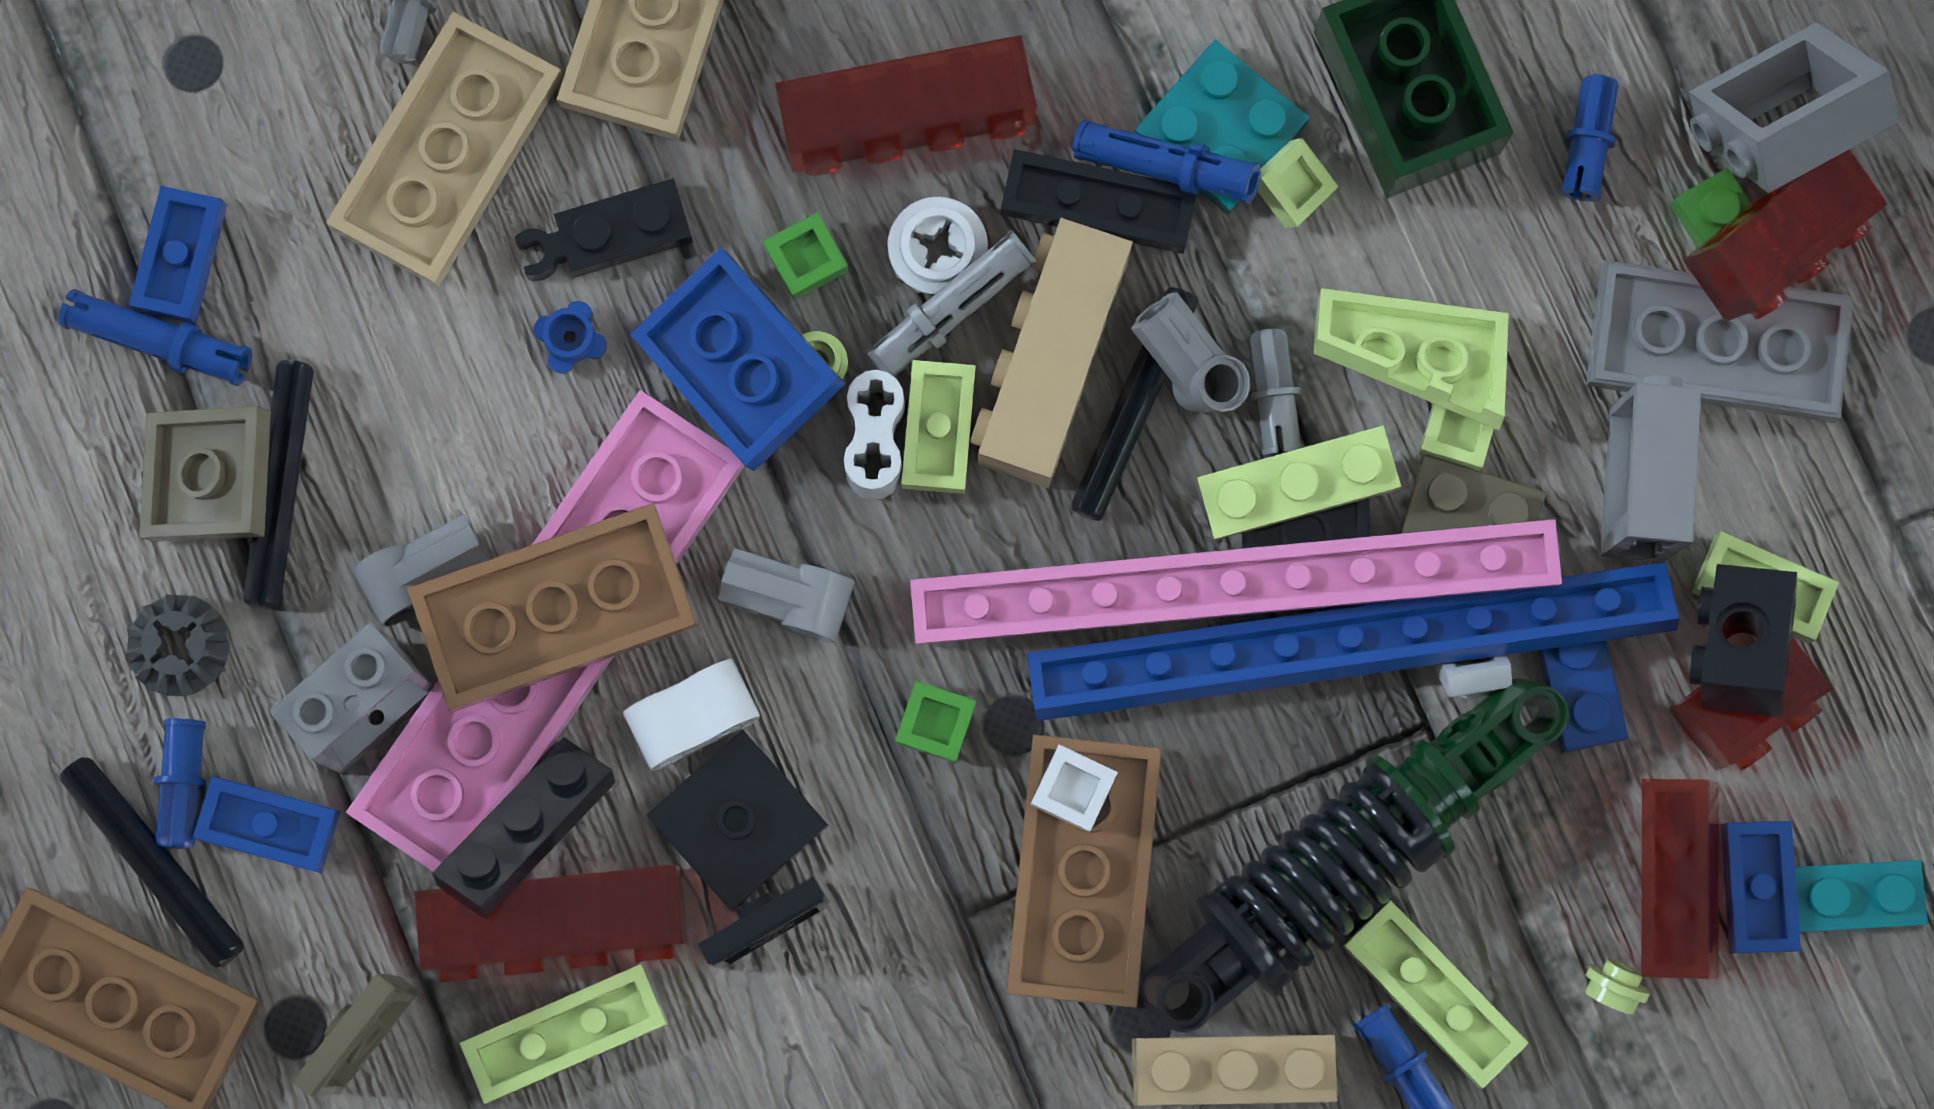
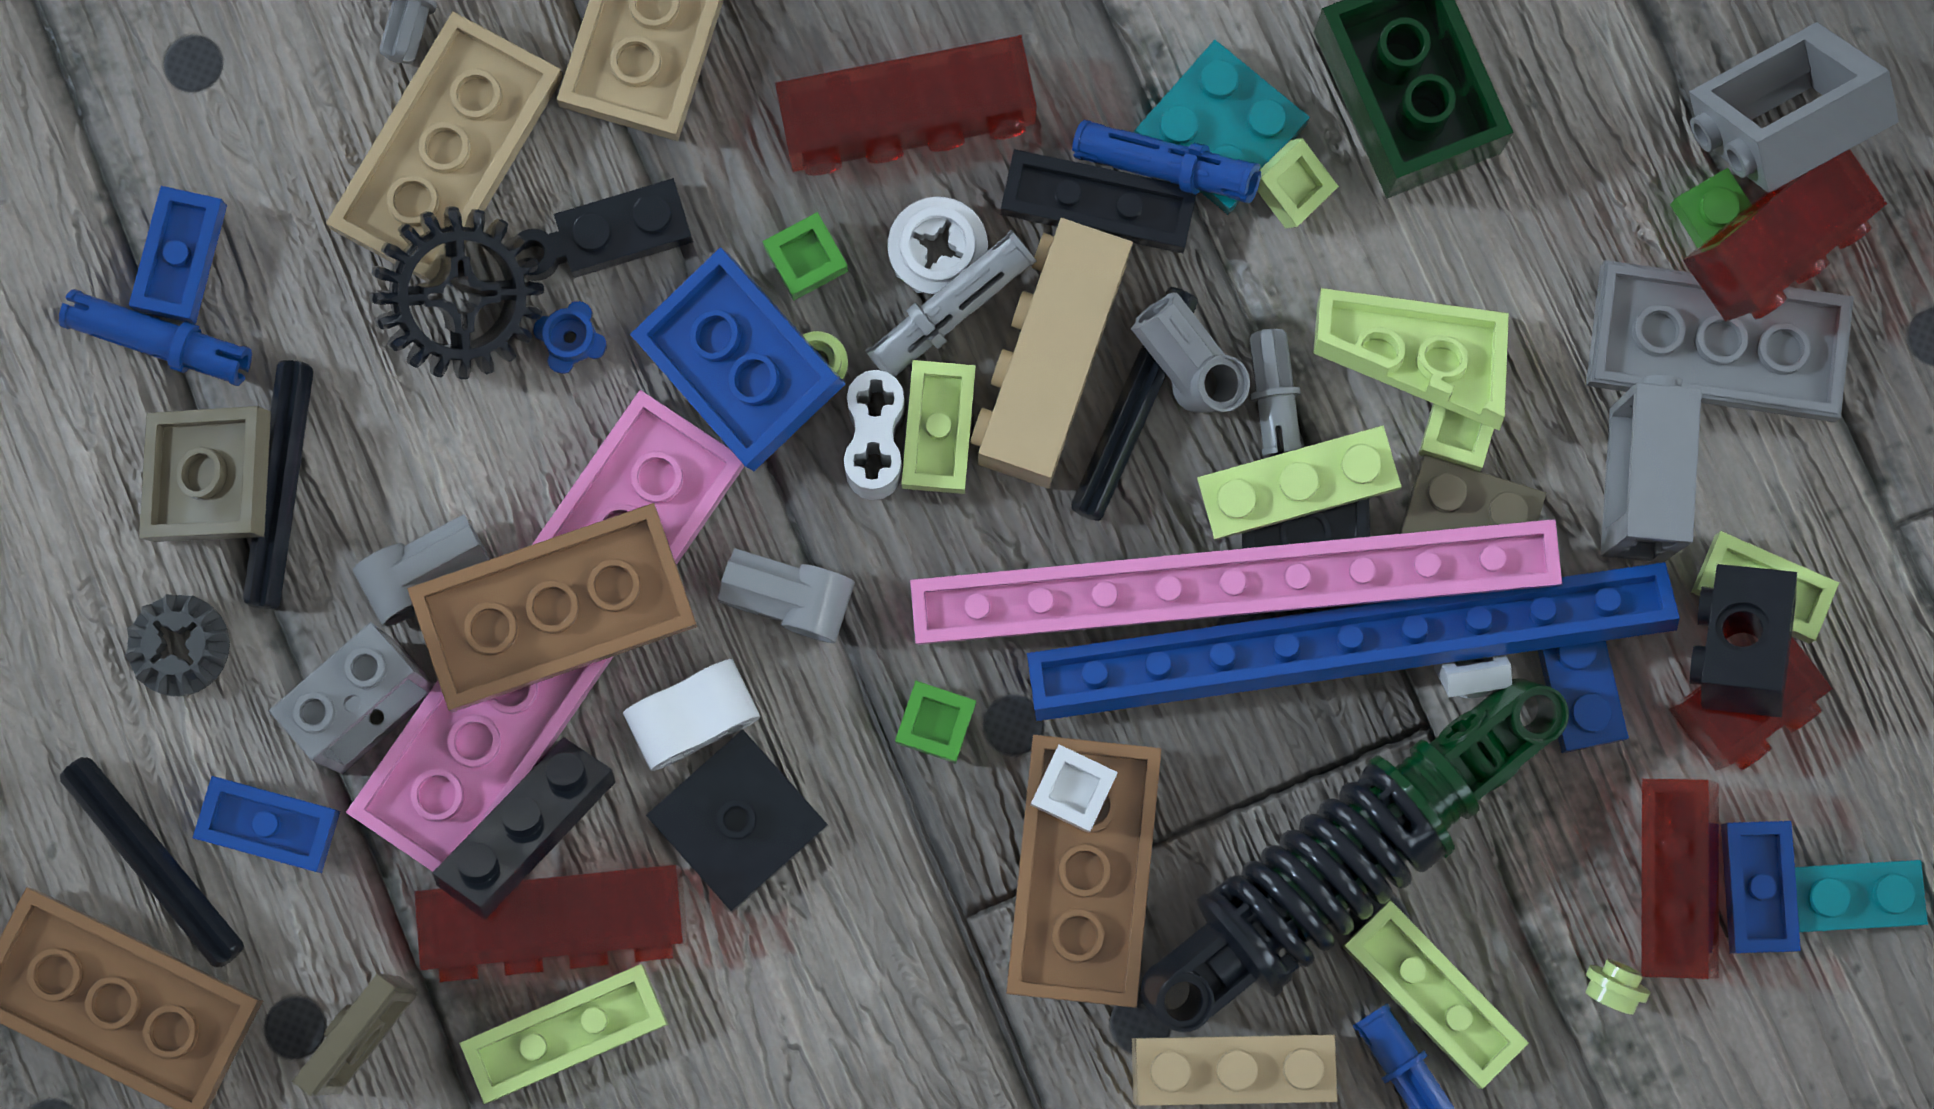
(180, 783): blue axle -> none
(452, 265): none -> black gear
(762, 922): black plate -> none
(1590, 138): blue axle -> none

